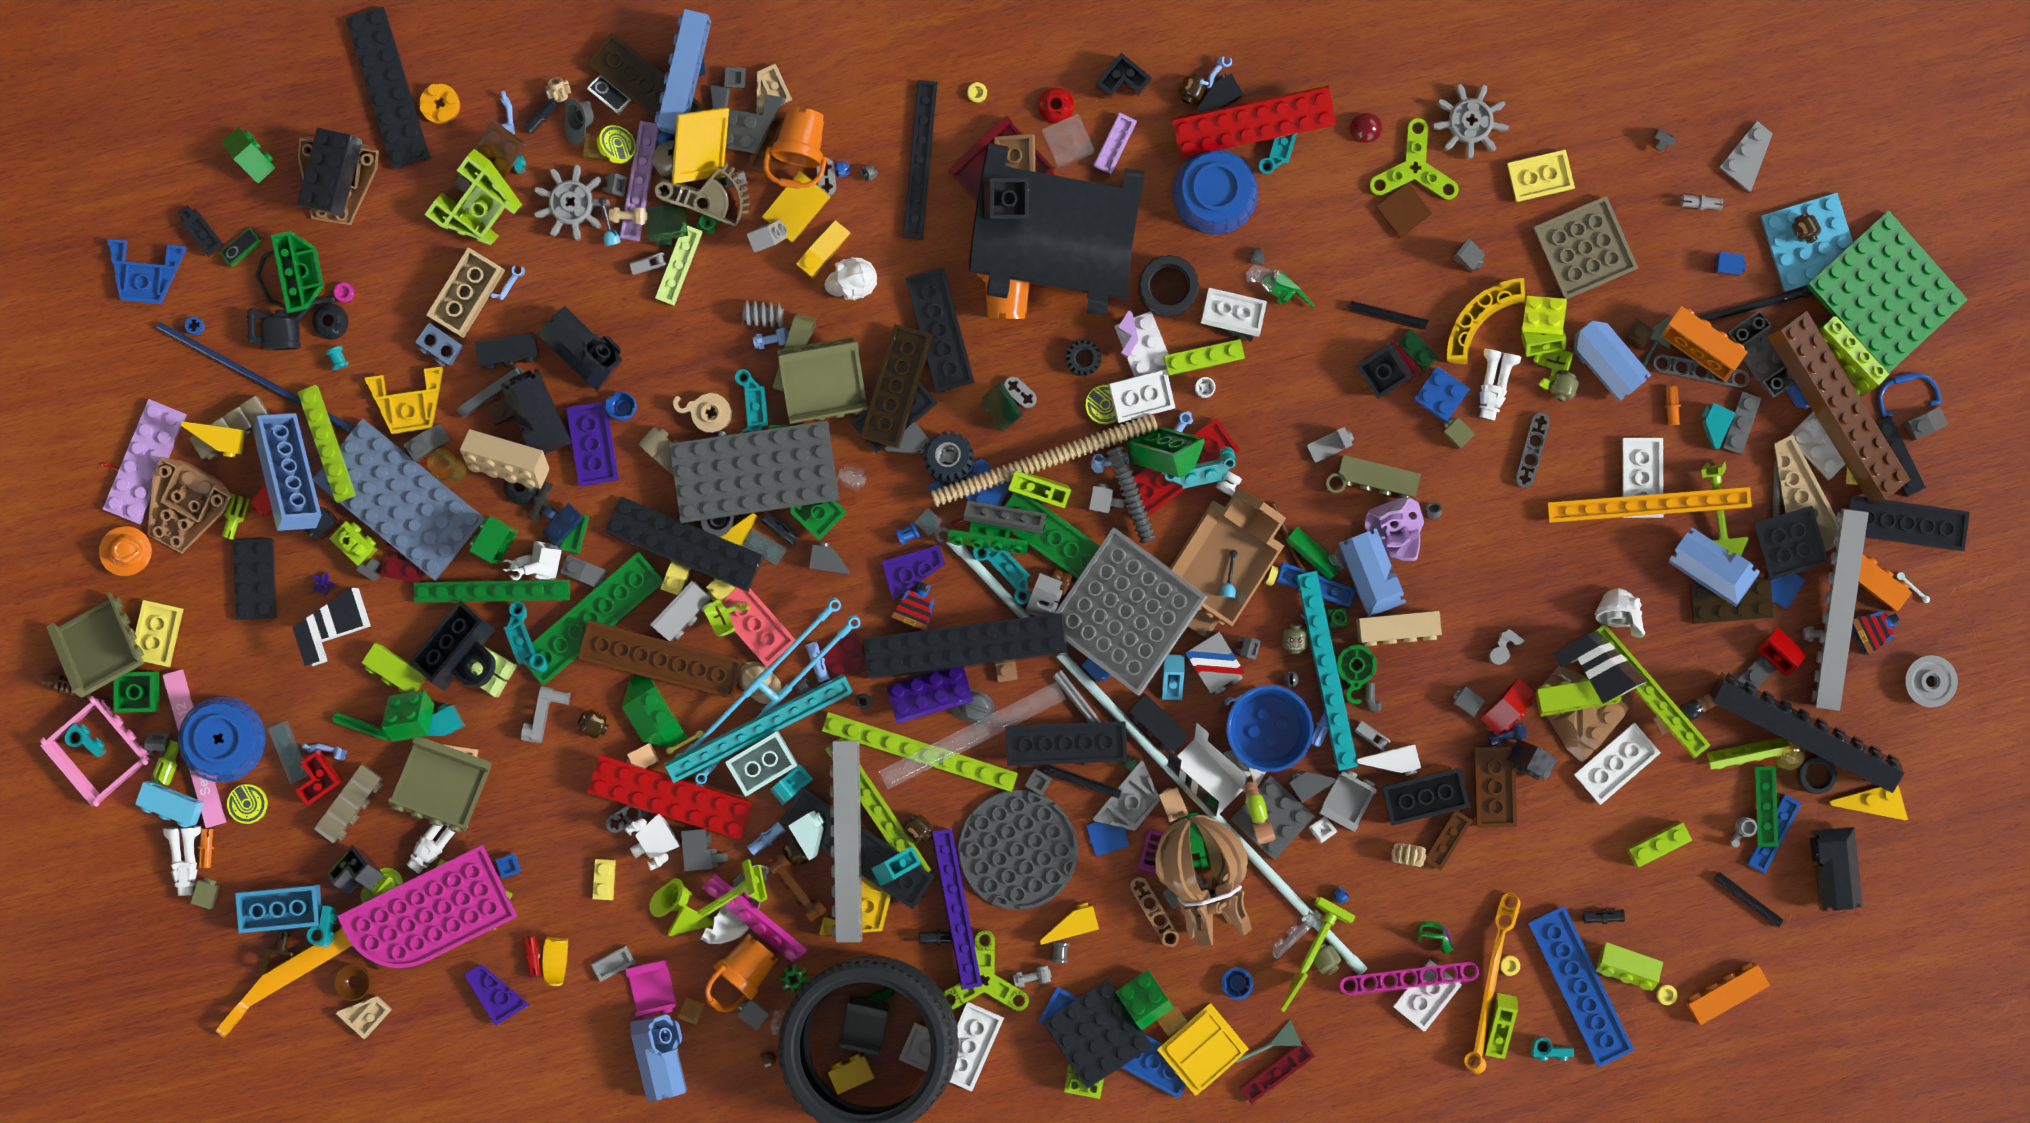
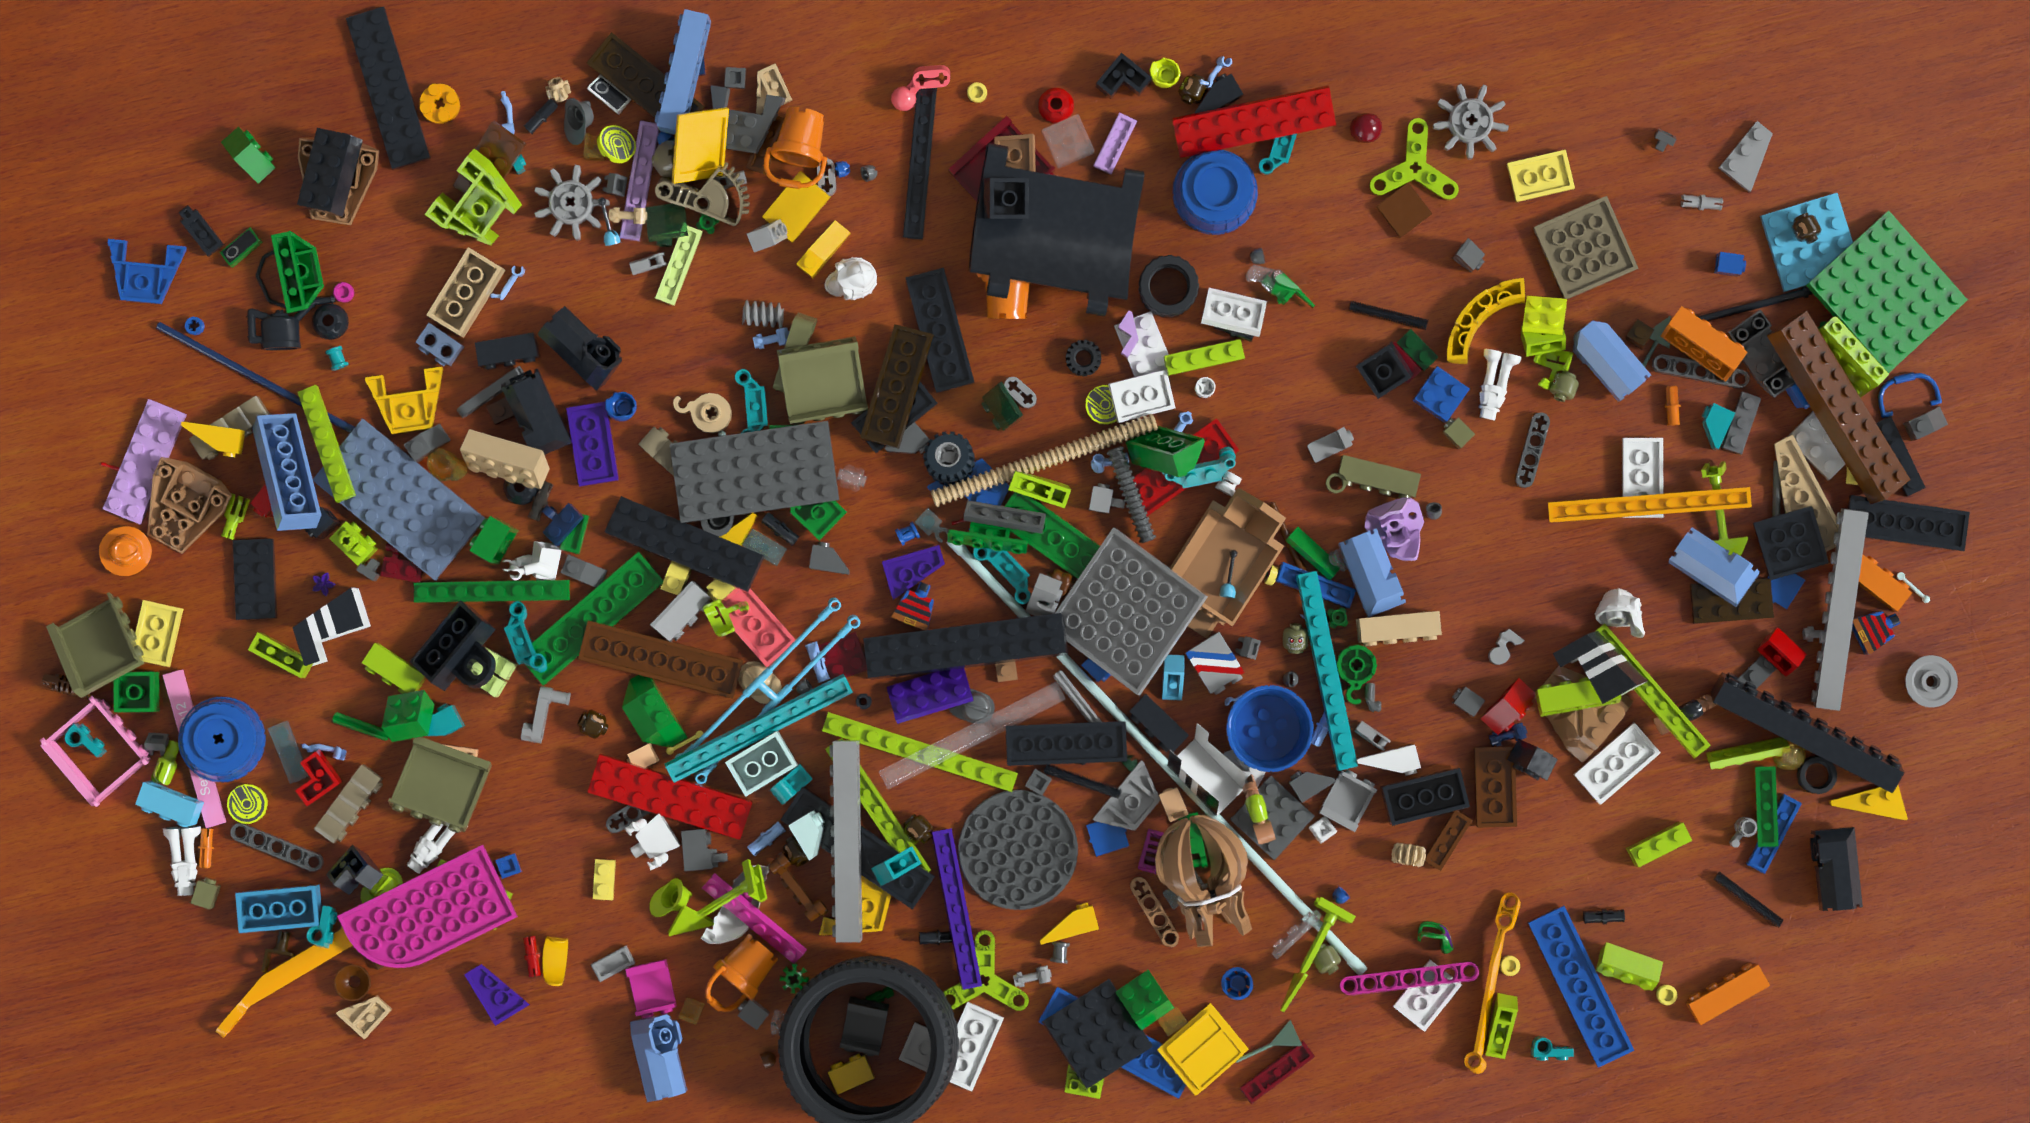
(279, 654): none -> lime brick
(287, 847): none -> dark grey beam
(904, 97): none -> coral beam
(1165, 72): none -> neon yellow hair

